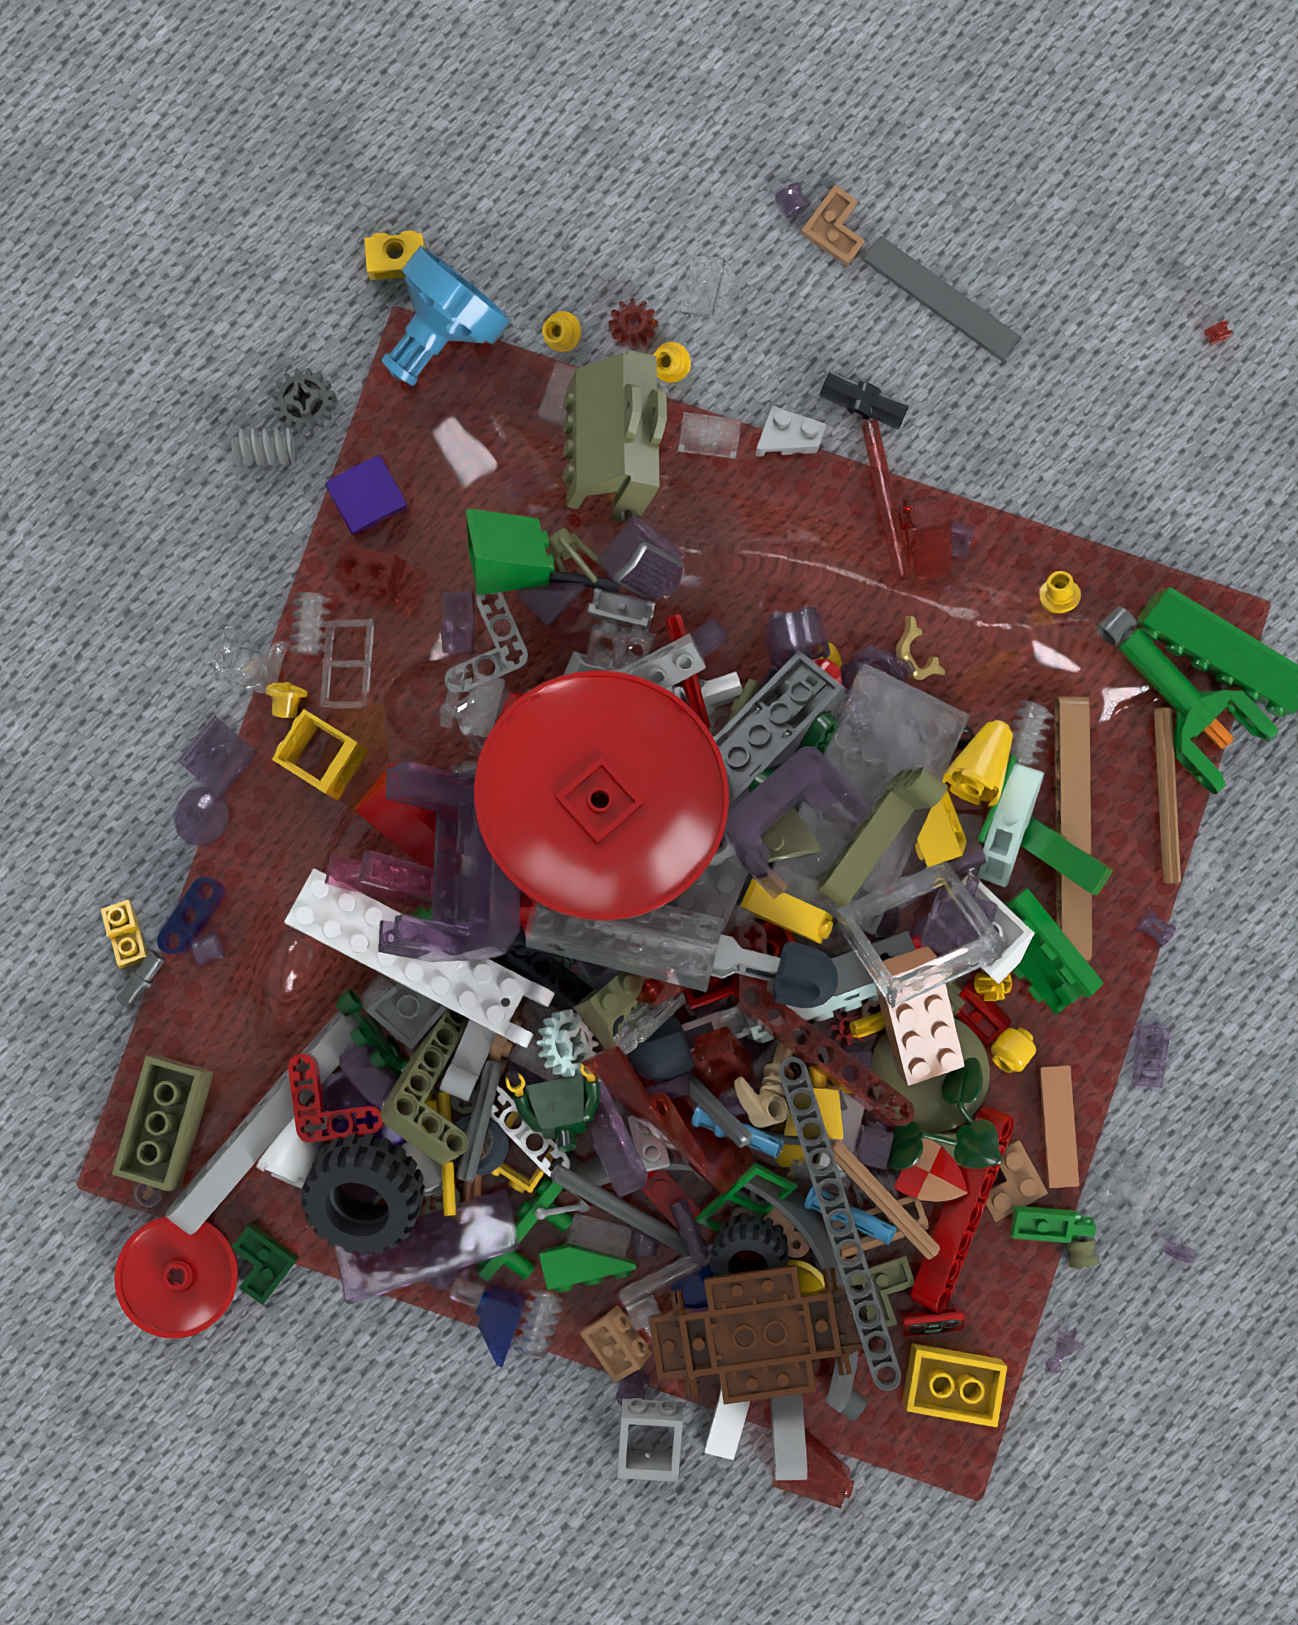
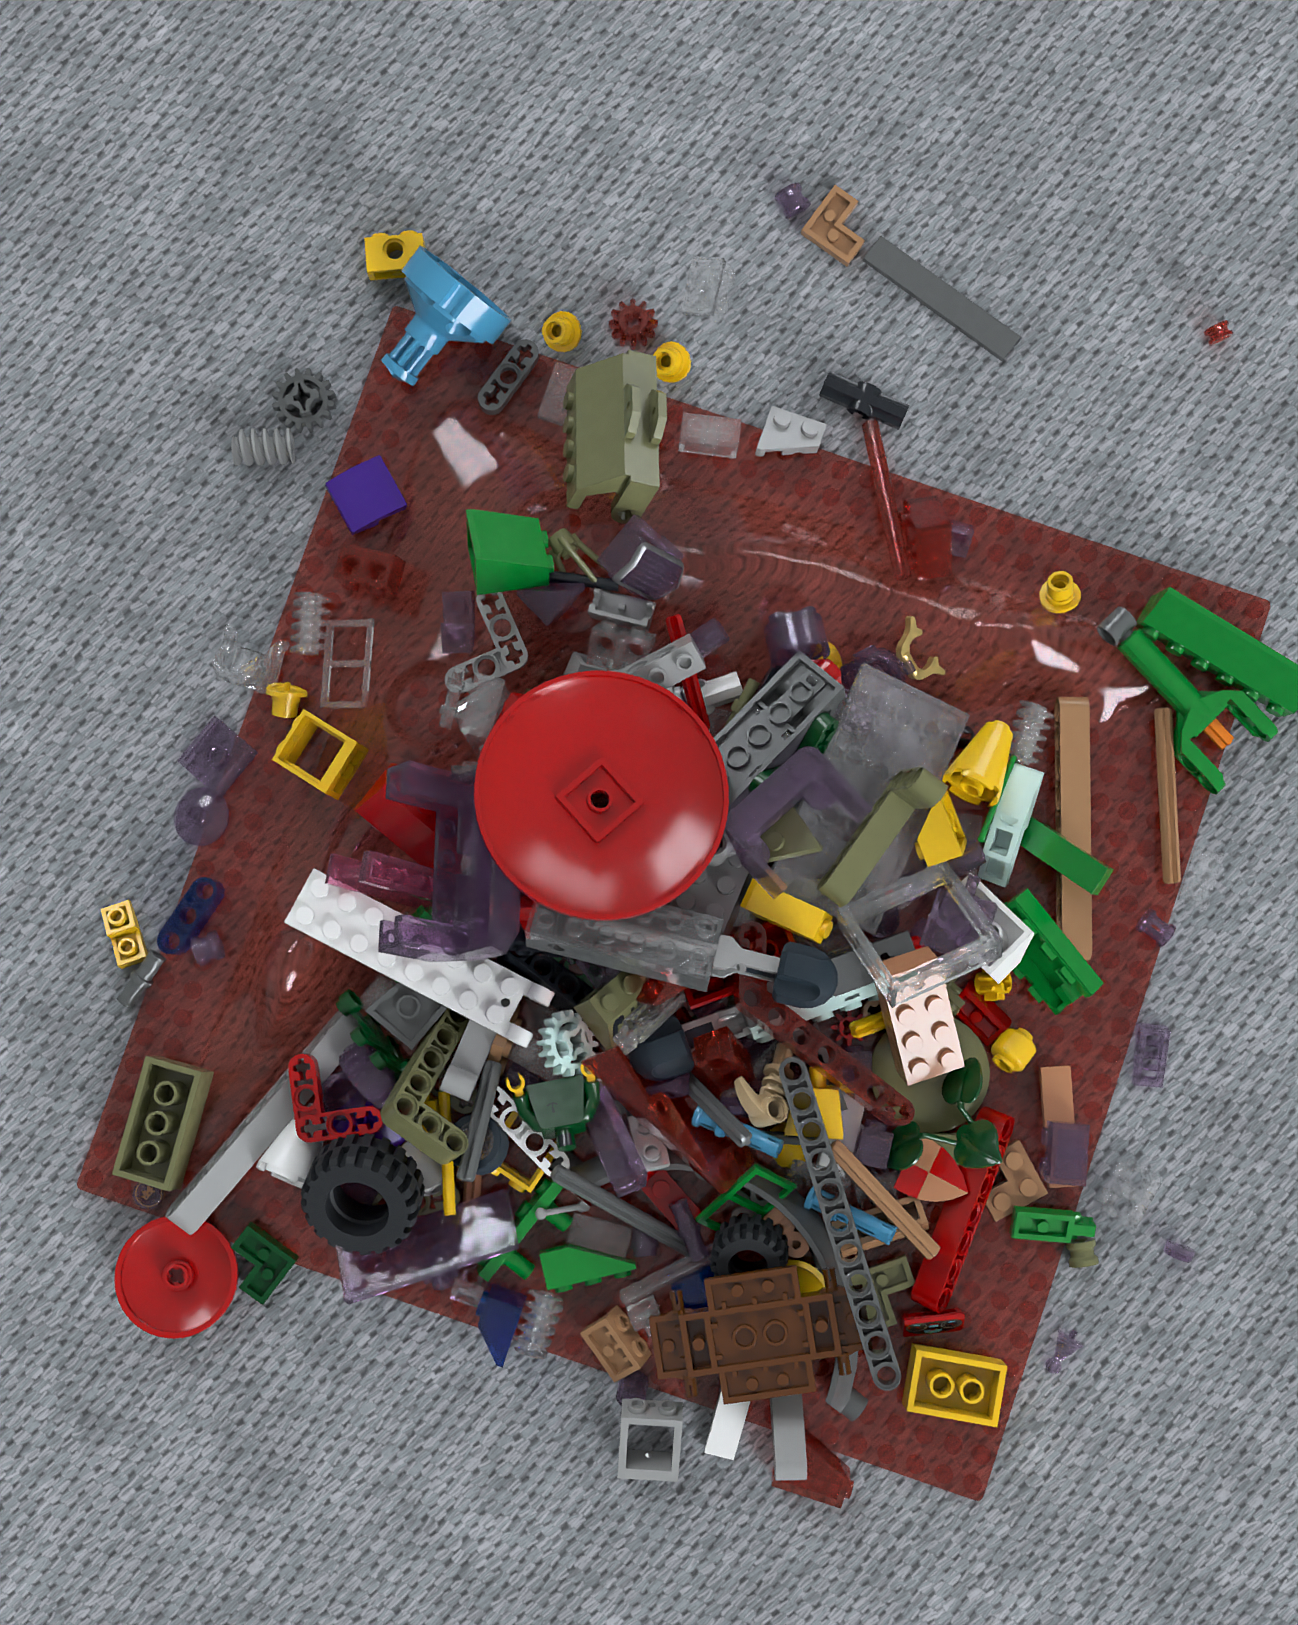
(526, 364): none -> dark grey beam
(1065, 1153): none -> clear purple brick

